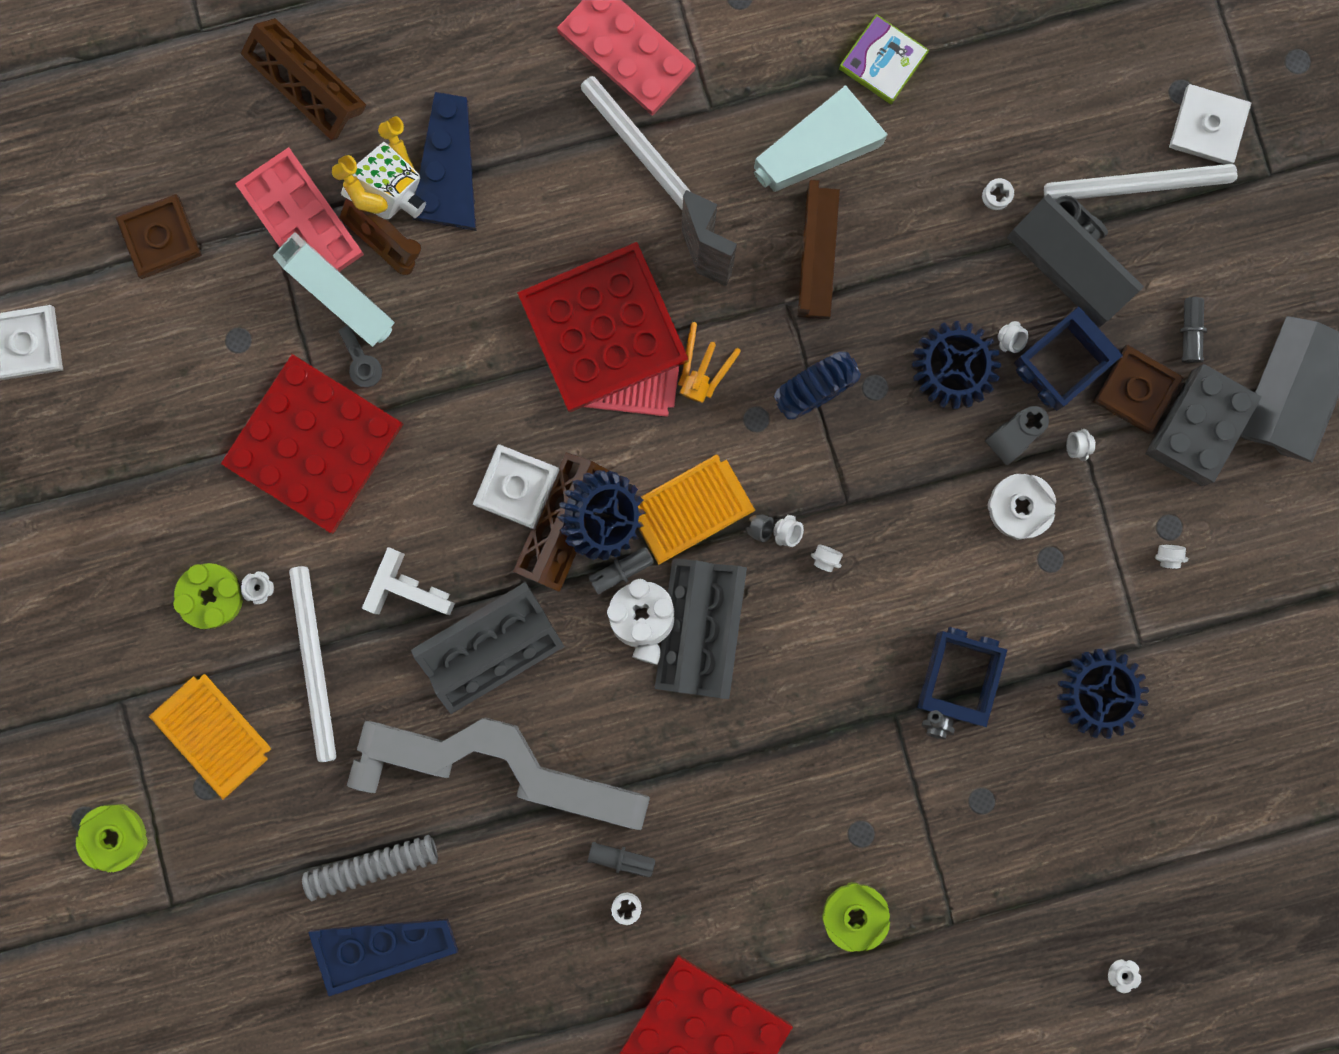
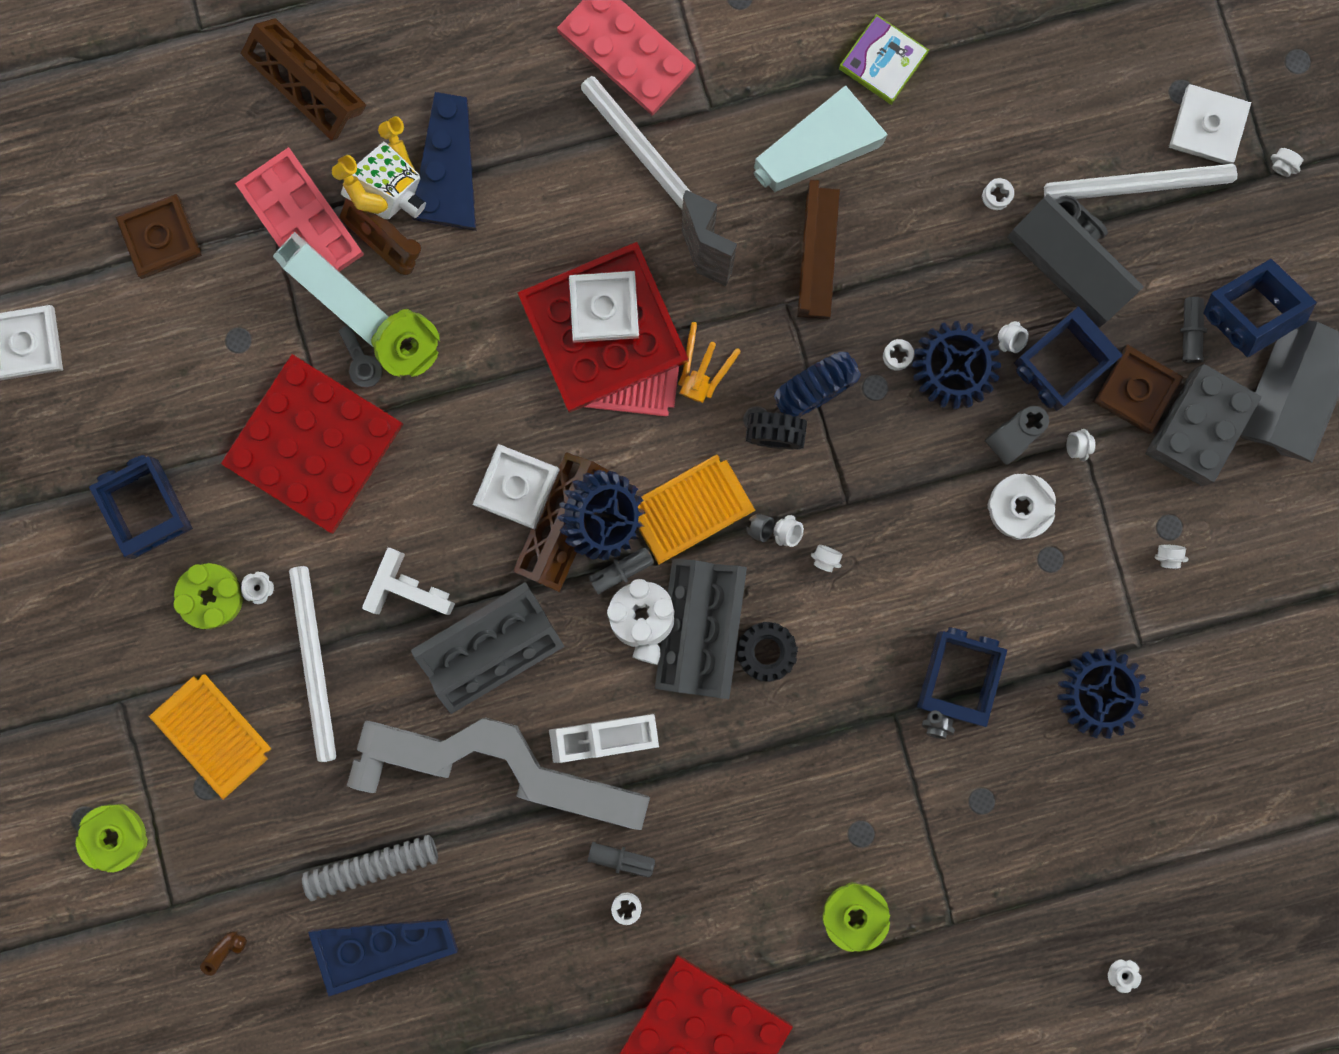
(153, 537): none -> dark blue window
(220, 951): none -> reddish brown arm
(396, 329): none -> lime plate
(603, 738): none -> white slope
(604, 306): none -> white plate
(776, 430): none -> black tyre
(787, 647): none -> black tyre
(904, 346): none -> white bush
(1278, 288): none -> dark blue window
(1286, 162): none -> white plate

